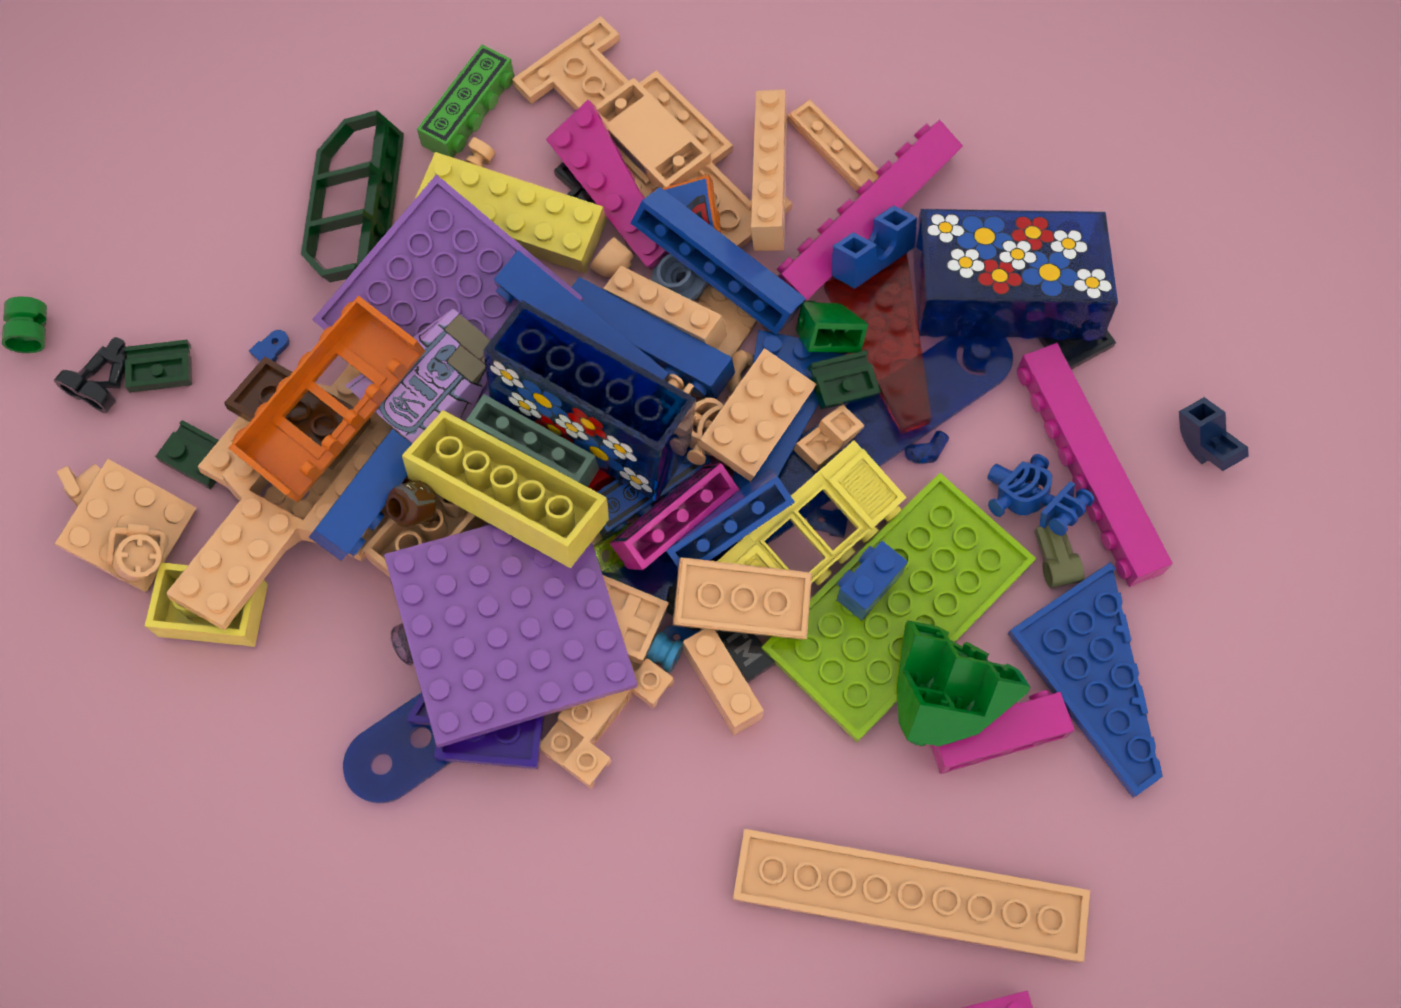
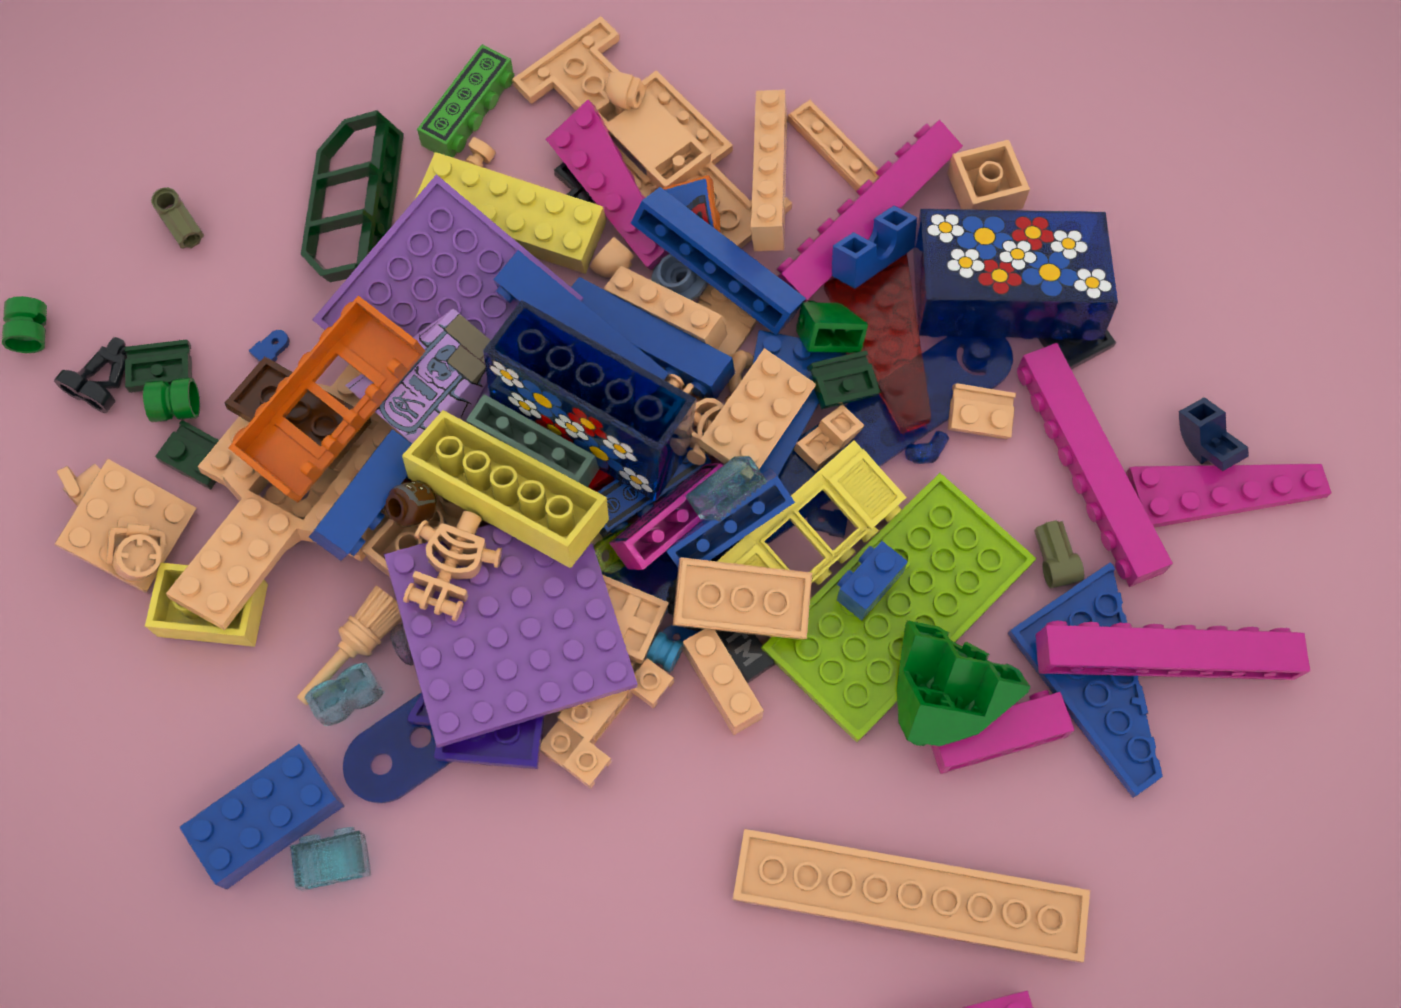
(176, 217): none -> olive piece
(177, 399): none -> green wheel
(261, 817): none -> blue brick
(330, 859): none -> clear light blue brick
(336, 699): none -> clear light blue brick
(360, 634): none -> light nougat piece
(465, 551): none -> light nougat piece
(625, 90): none -> light nougat piece
(726, 488): none -> clear light blue brick
(981, 411): none -> light nougat plate
(988, 178): none -> light nougat brick
(1028, 498): blue piece -> none
(1171, 652): none -> dark pink brick
(1205, 491): none -> dark pink wing

